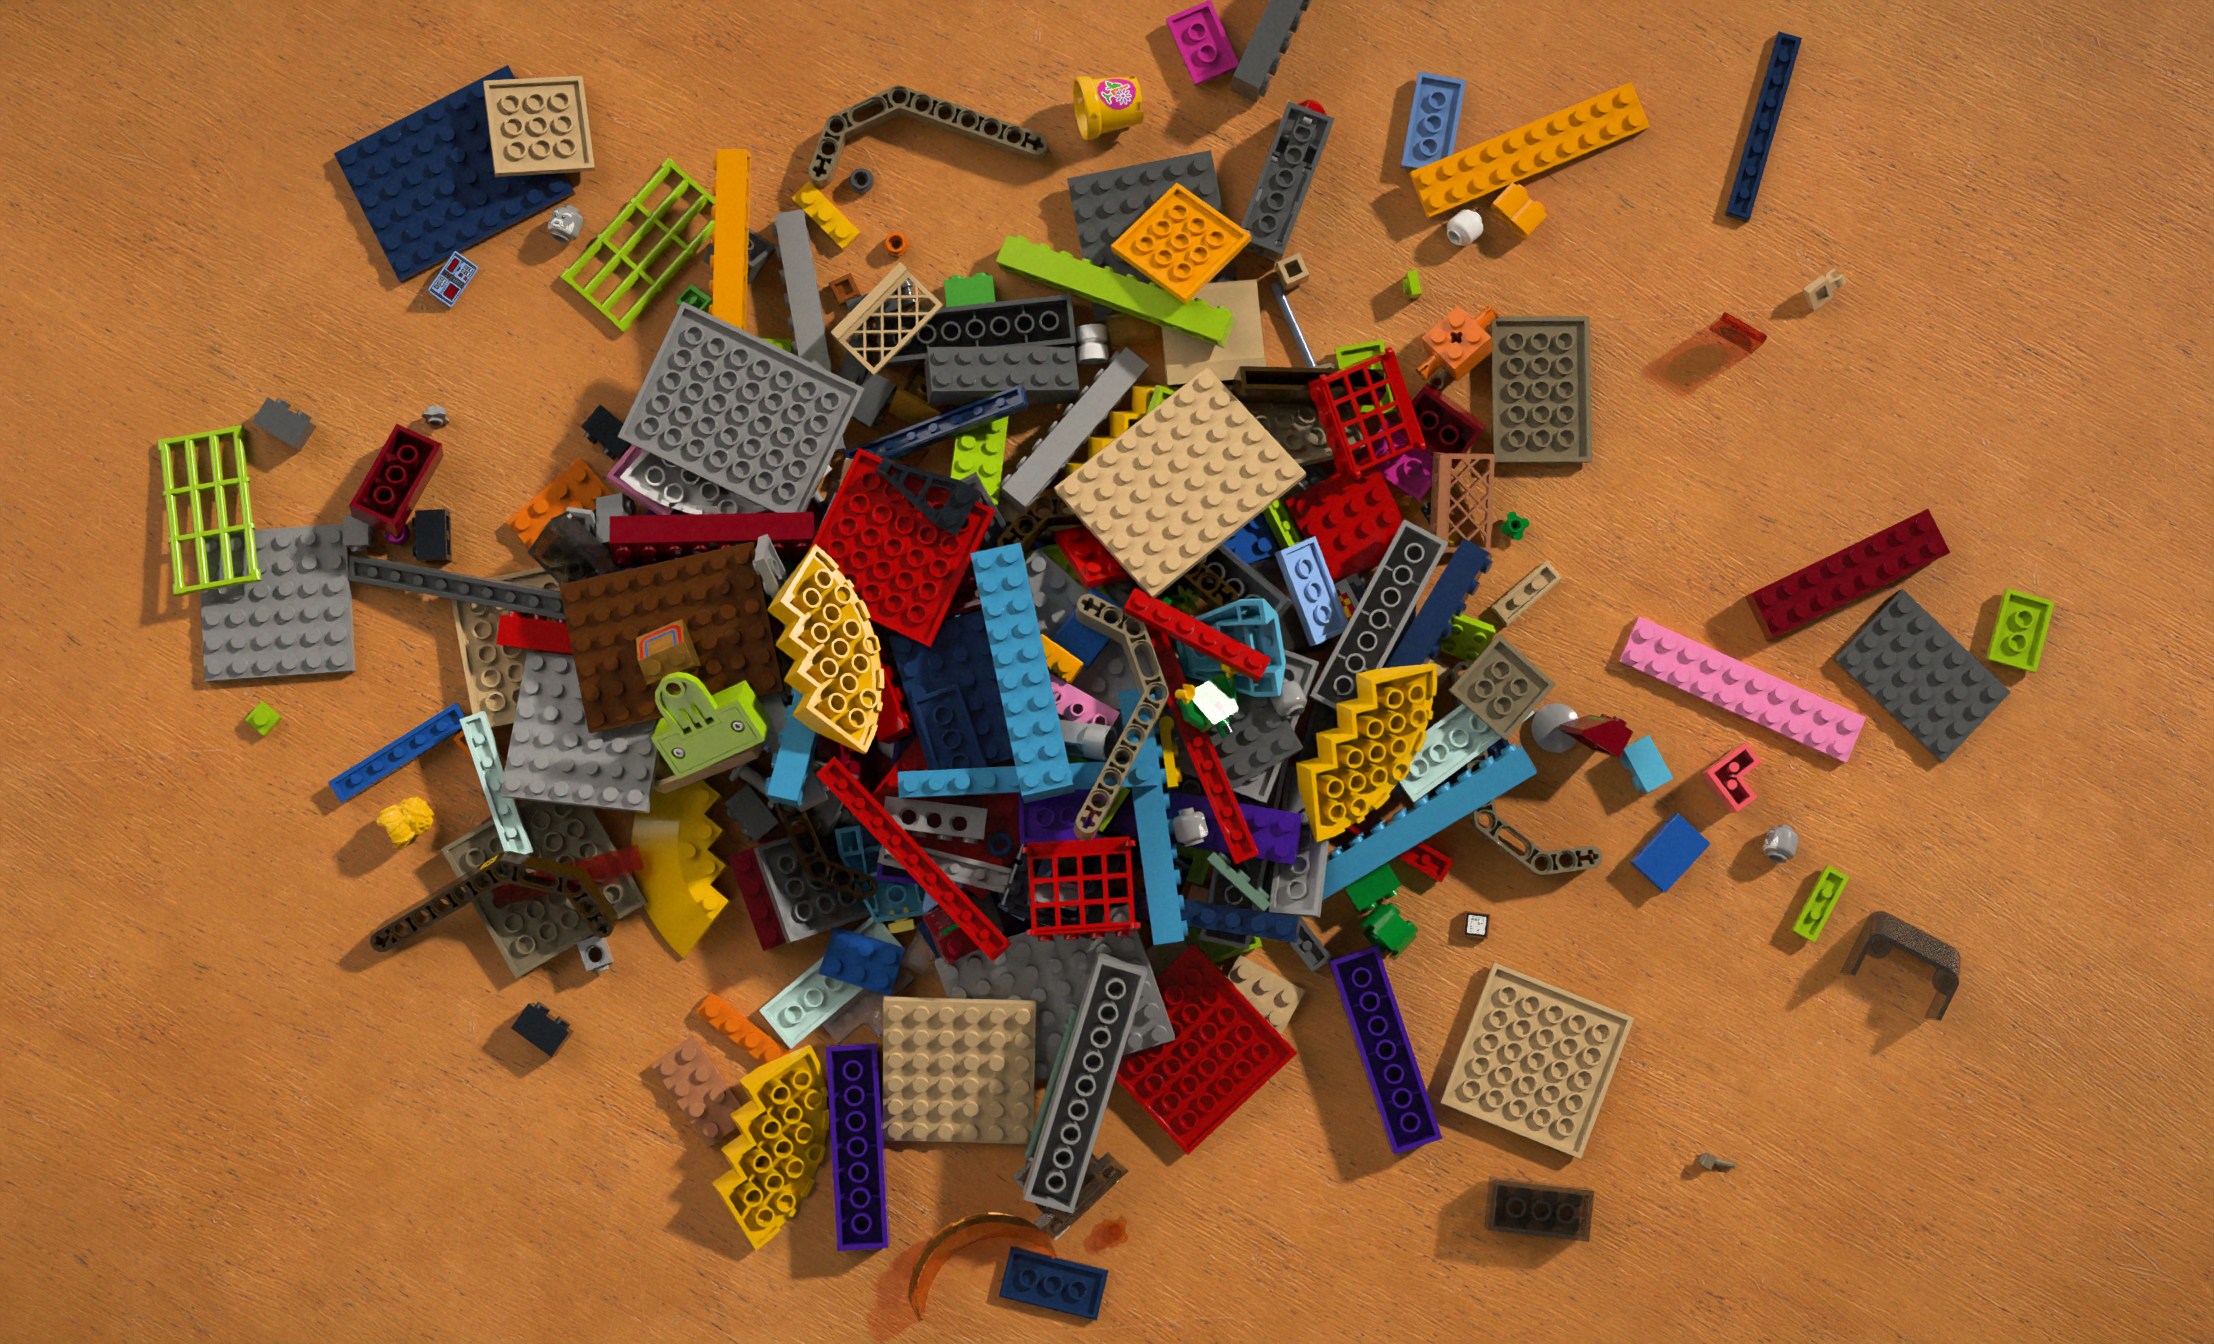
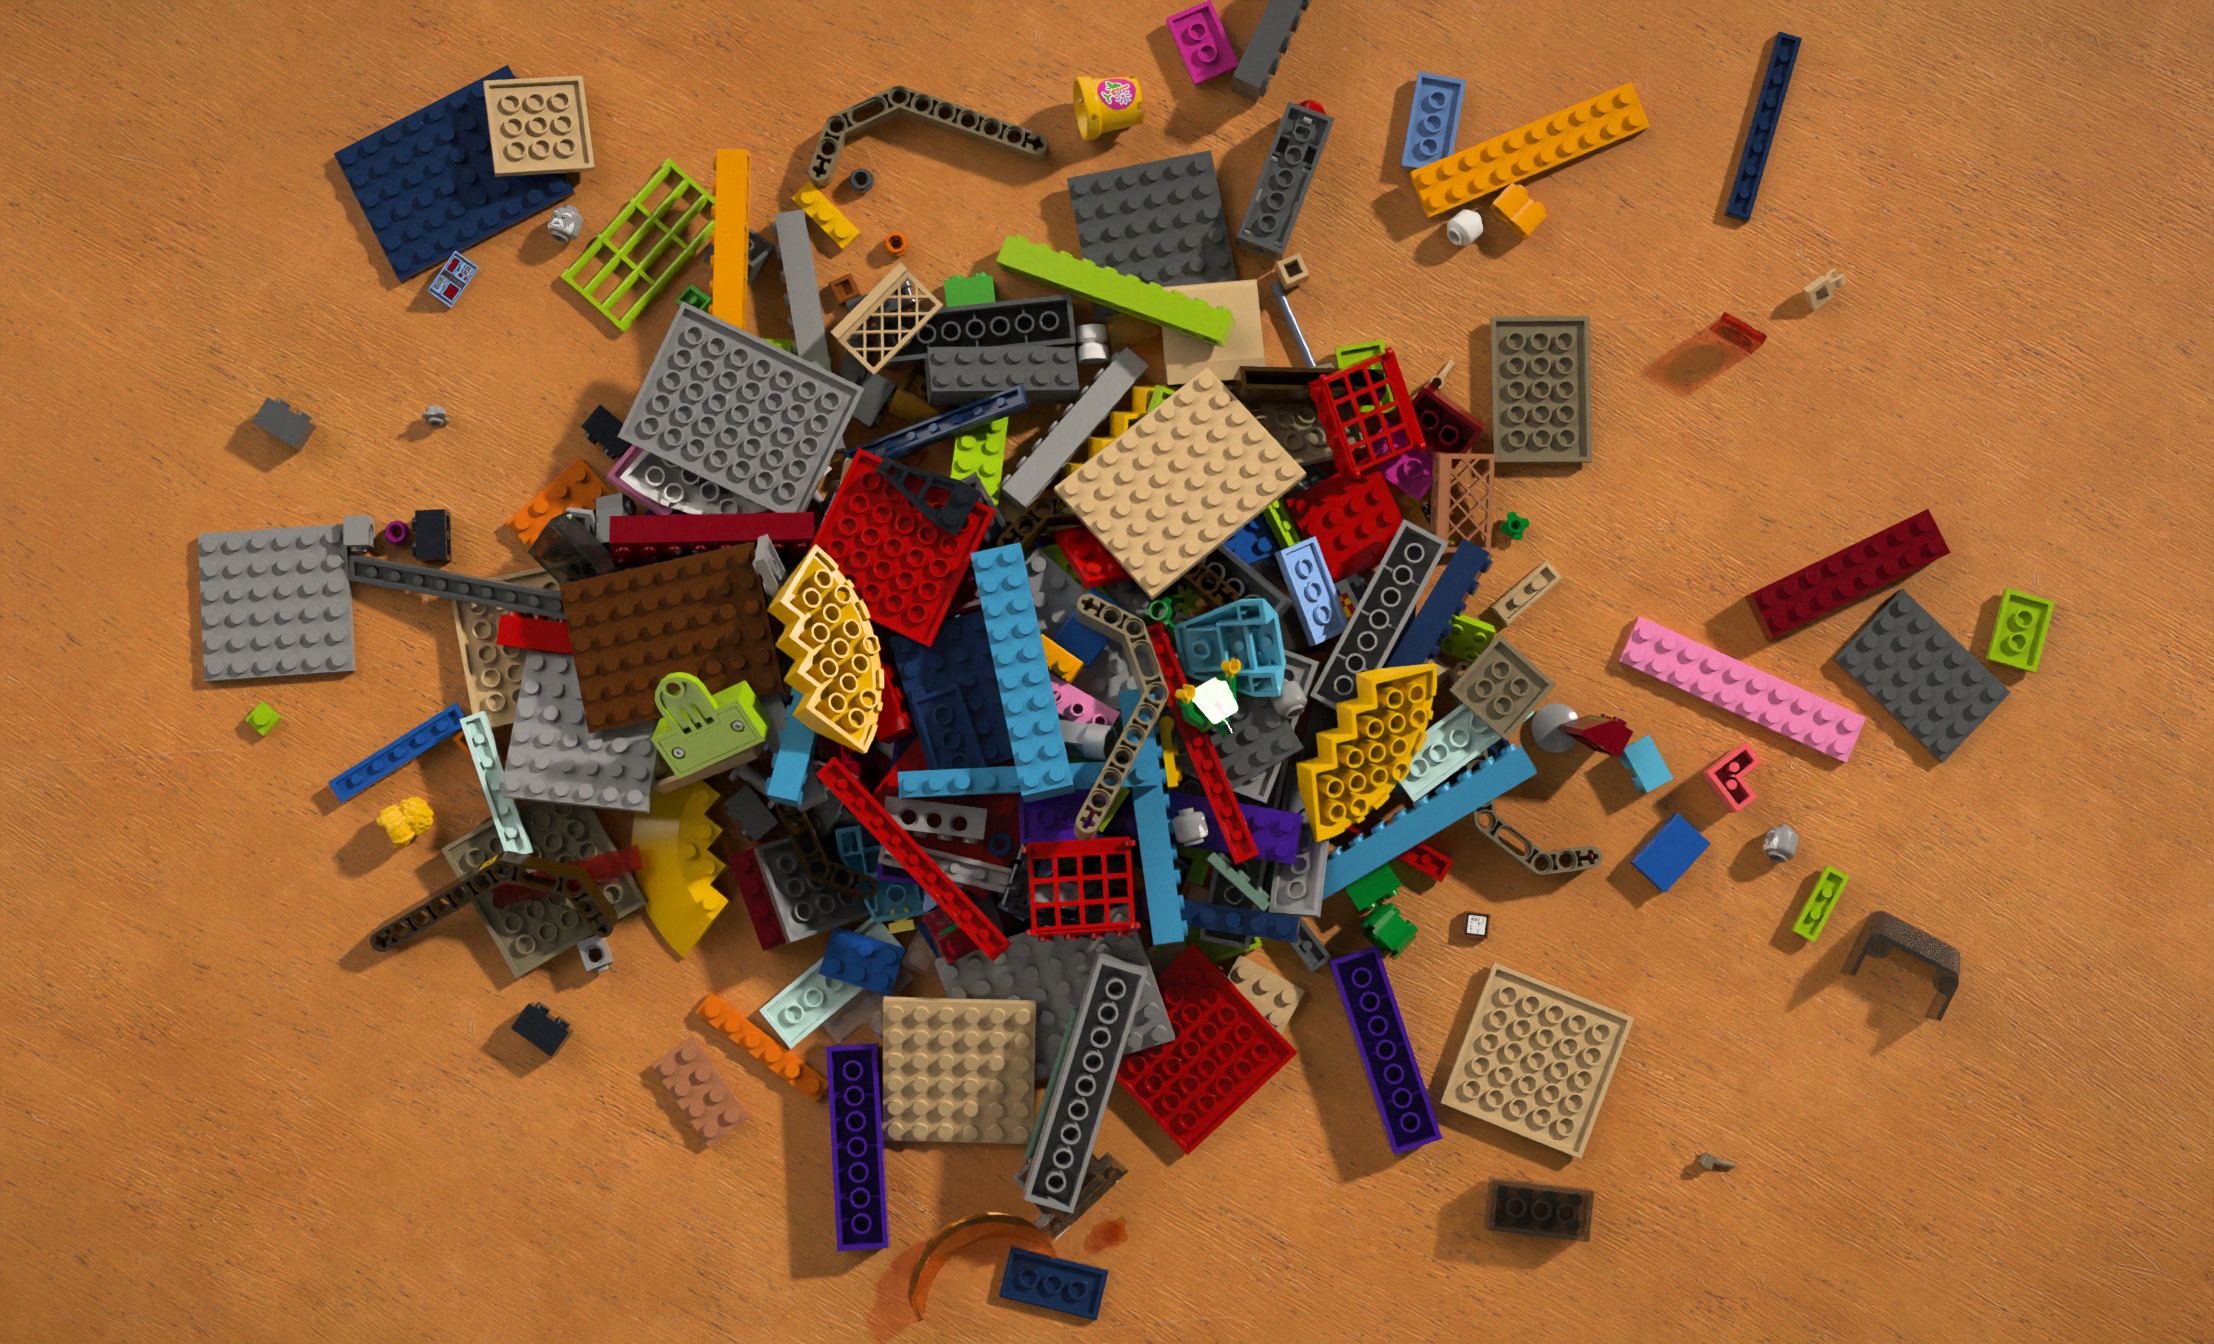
(223, 530): lime door -> none
(396, 480): dark red brick -> none
(666, 652): pearl gold slope -> none
(778, 1144): yellow brick -> none
(1181, 243): light orange plate -> none
(1196, 634): red plate -> none
(1412, 285): lime plate -> none
(1457, 343): orange brick -> none

